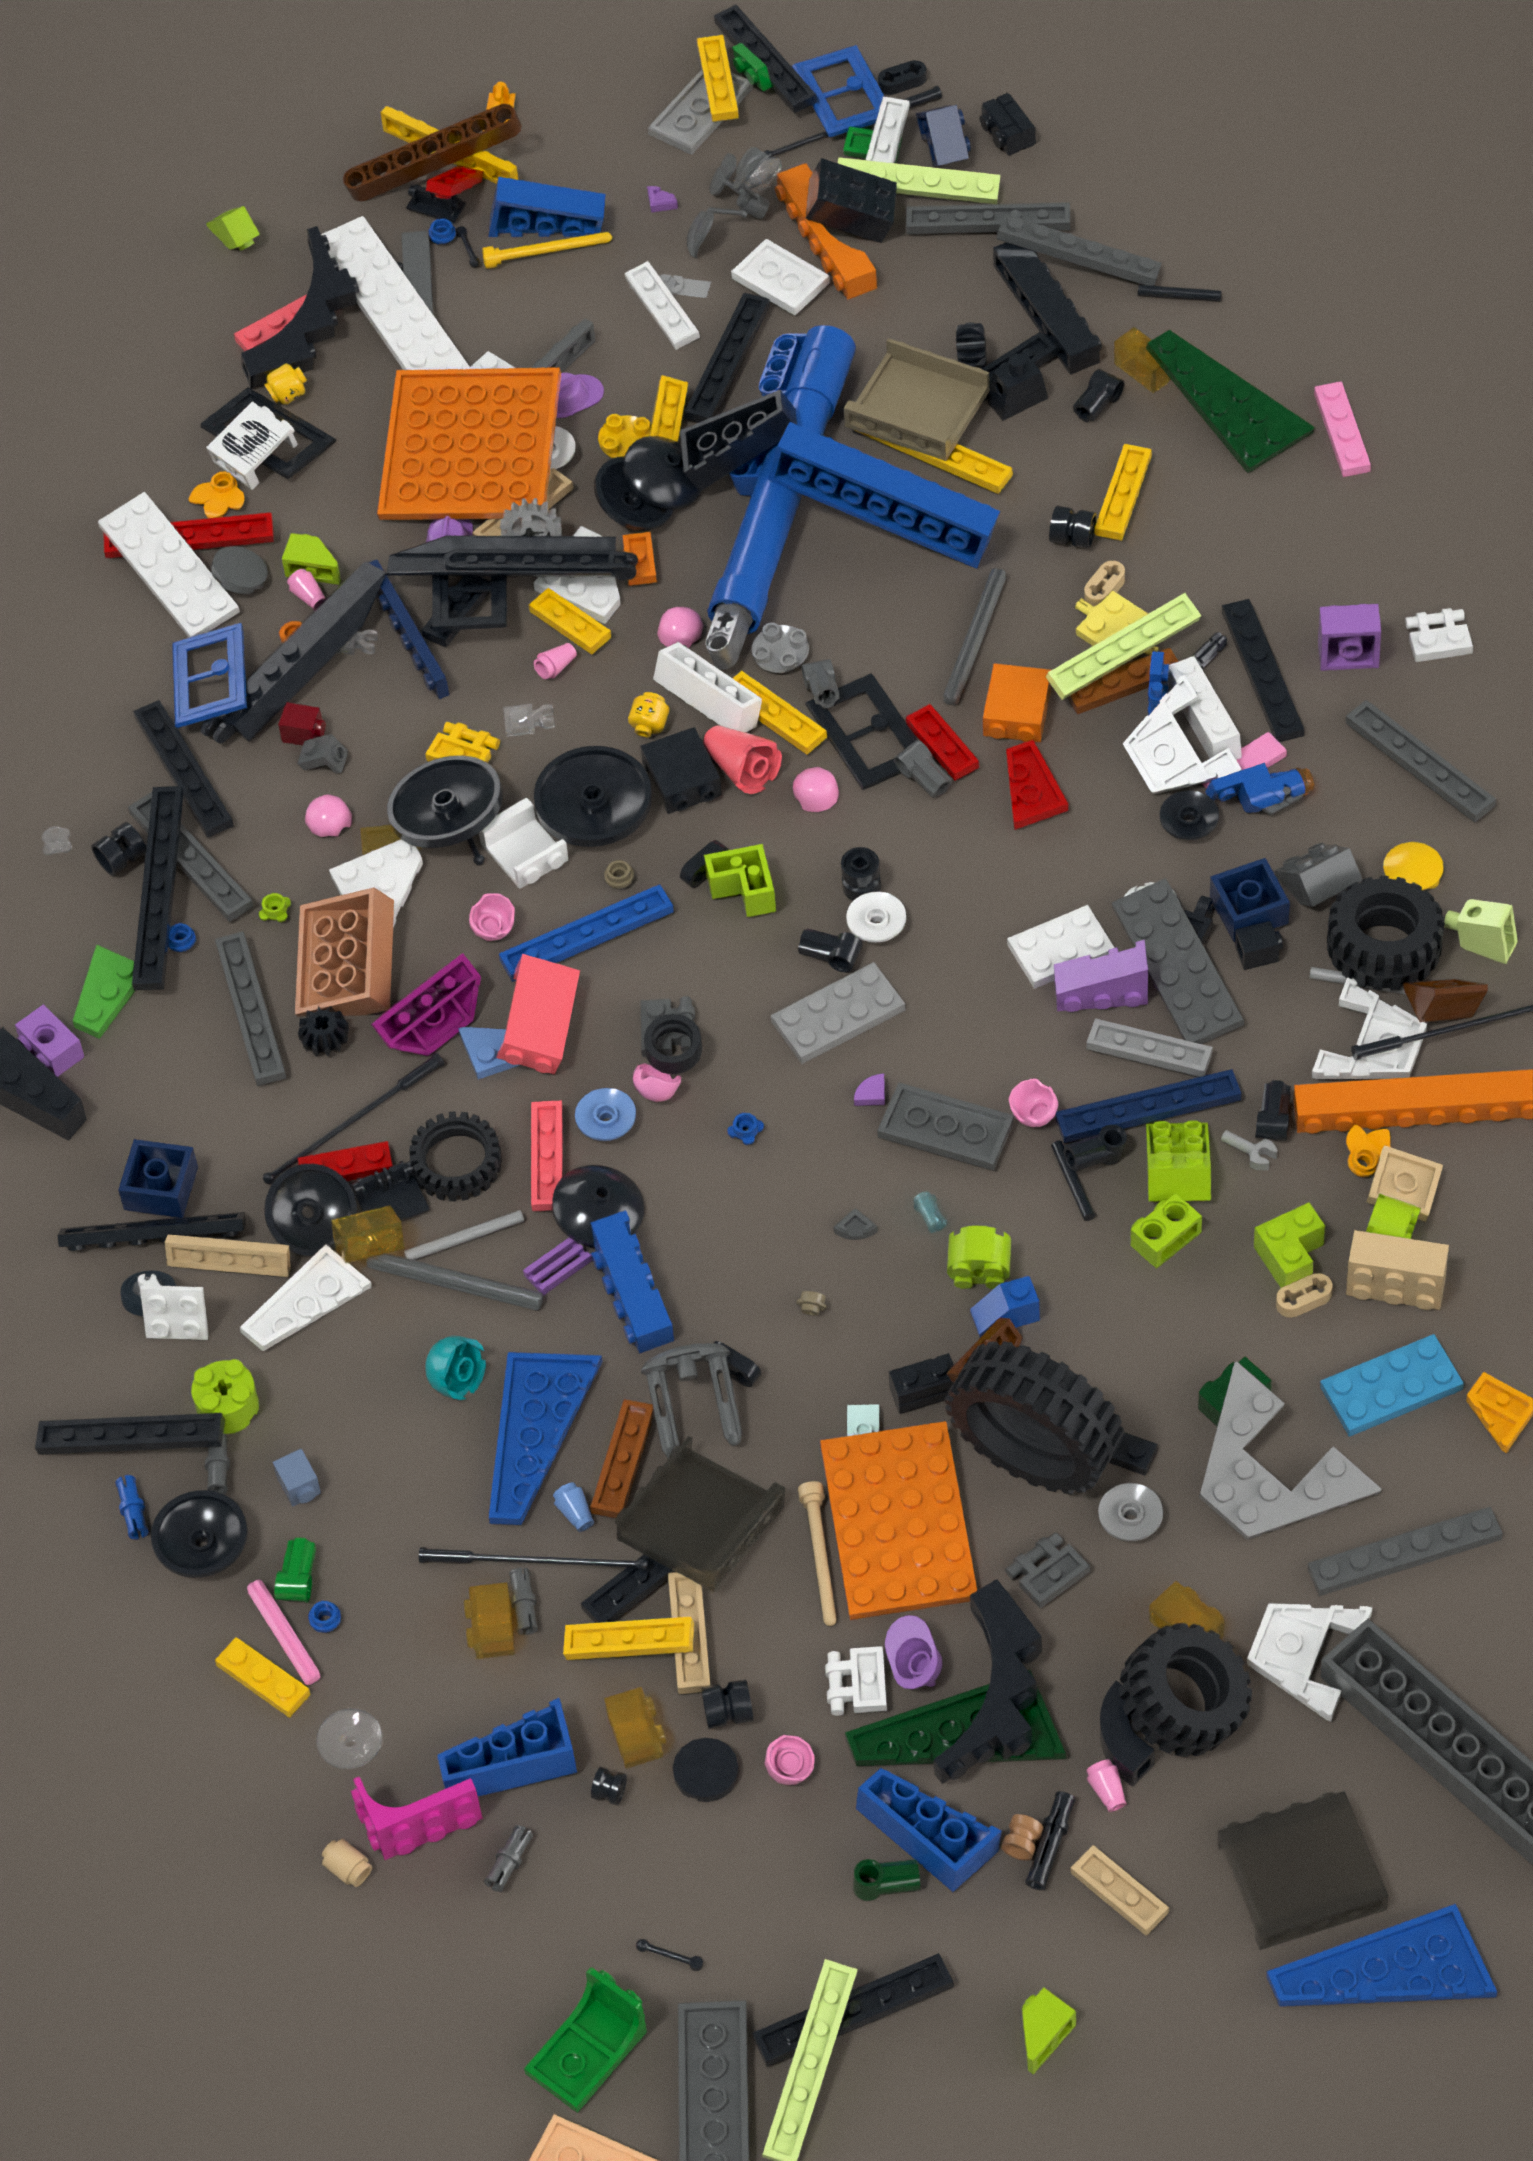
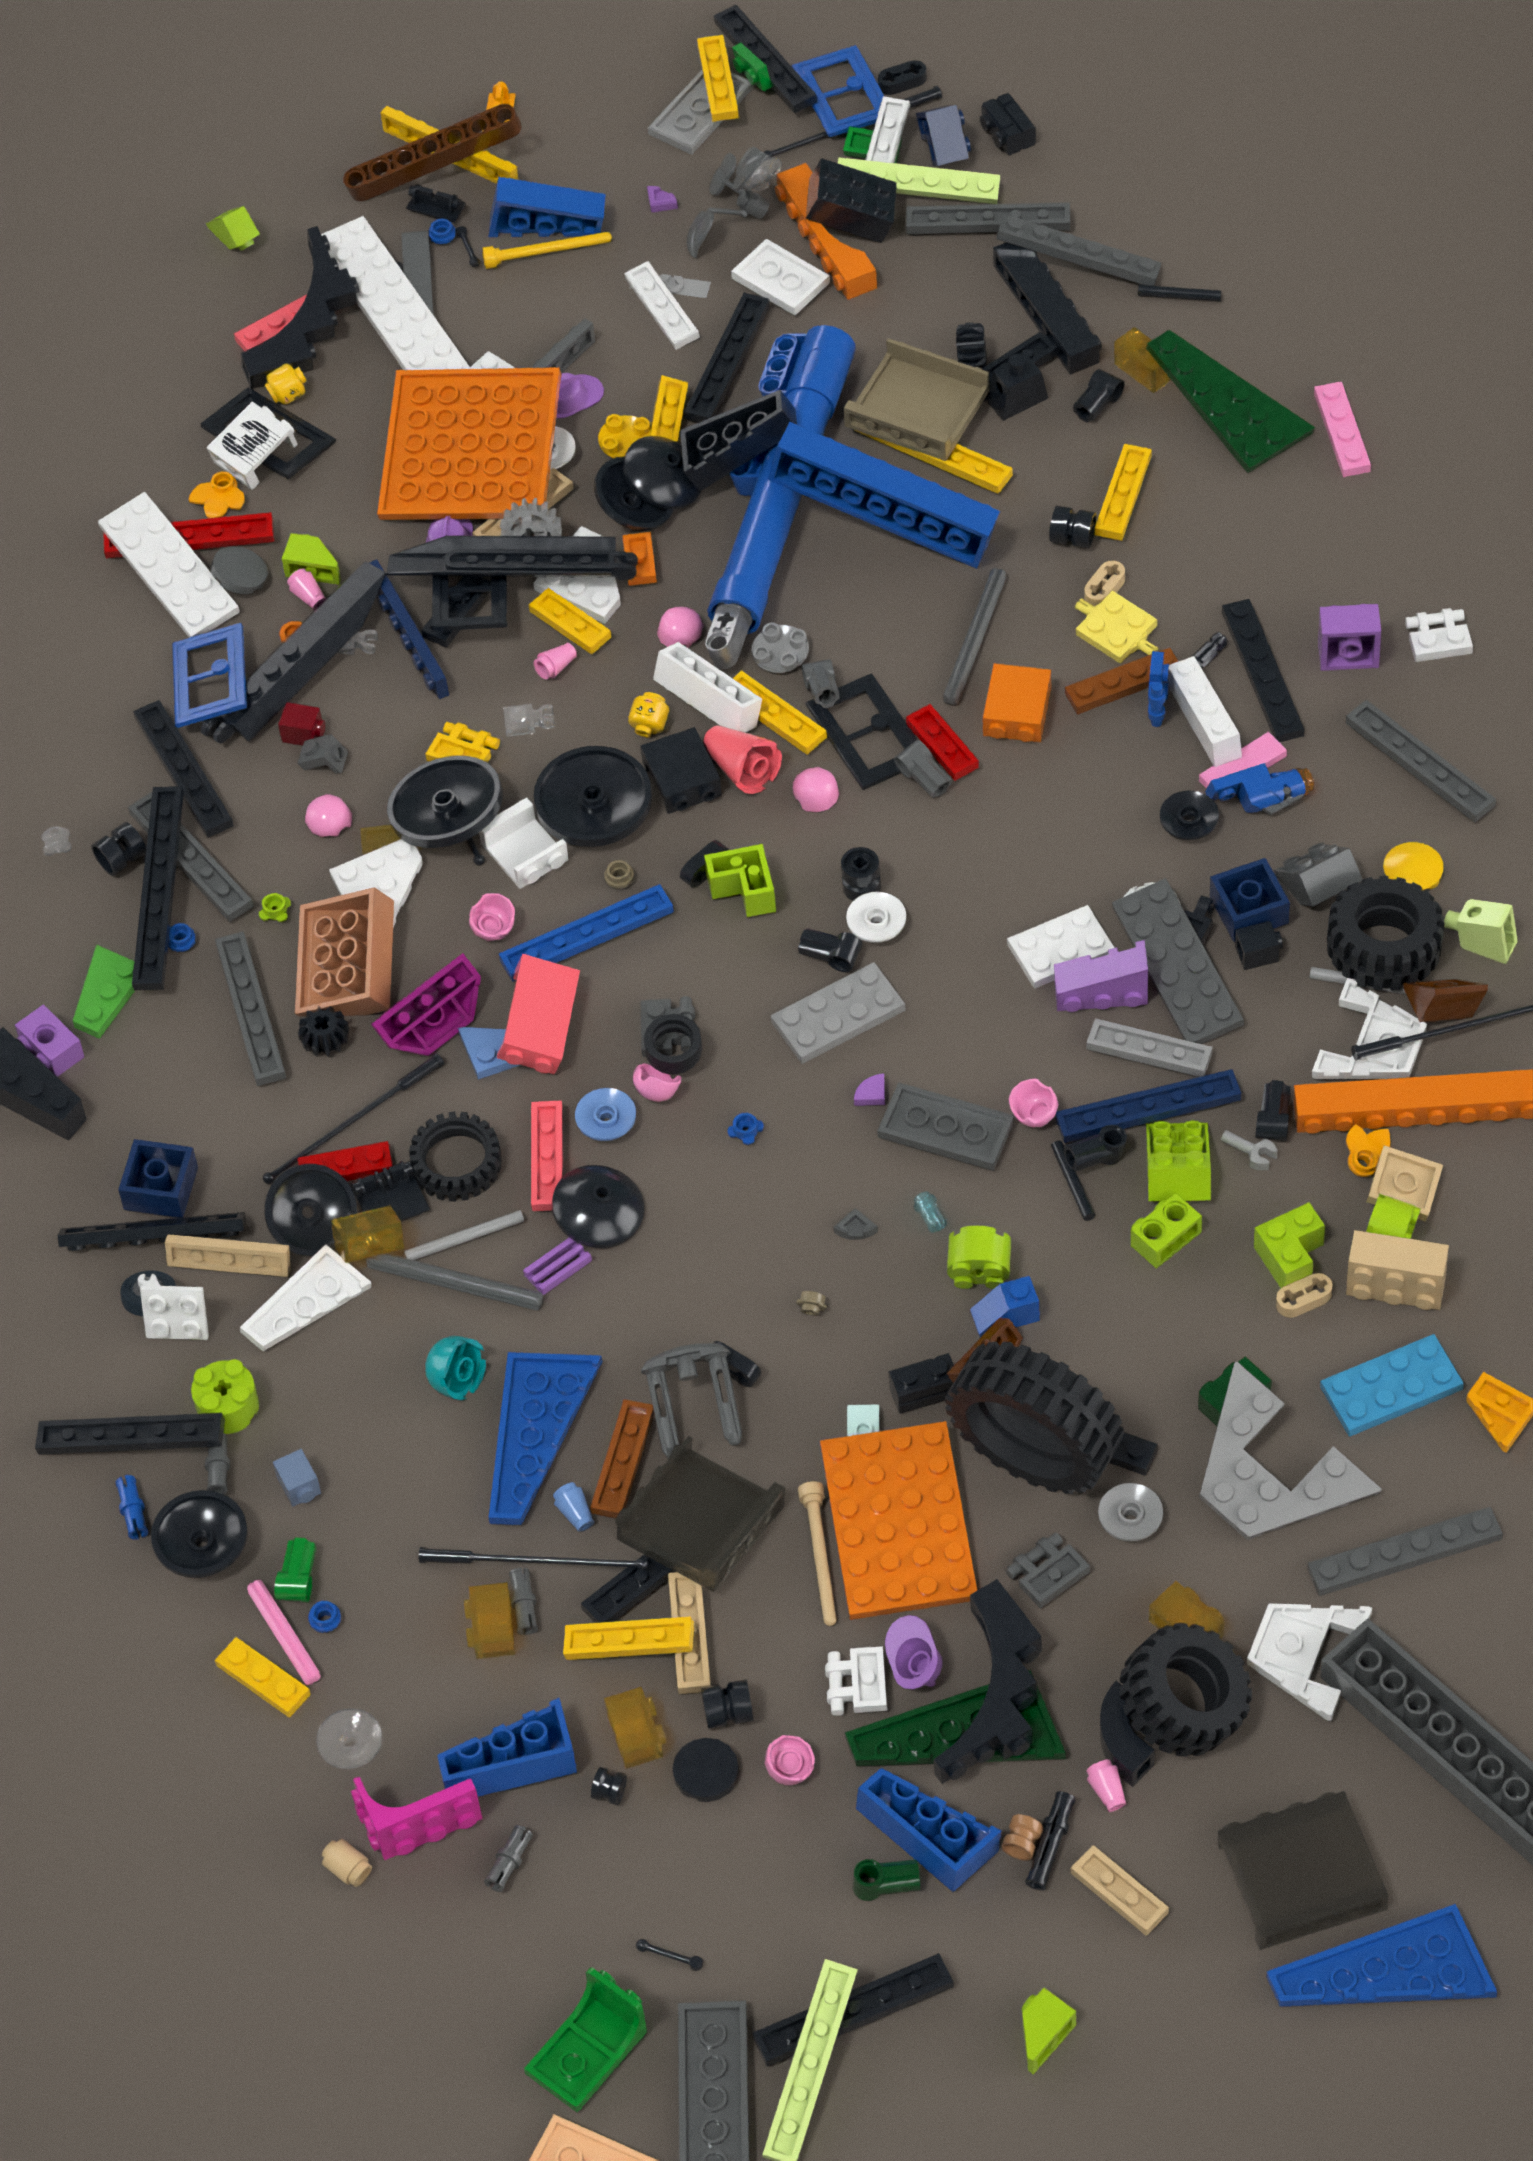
(454, 181): red plate -> none
(630, 1282): blue wedge -> none
(1032, 786): red wing -> none
(1123, 646): yellowish green plate -> none
(1164, 751): white wing -> none

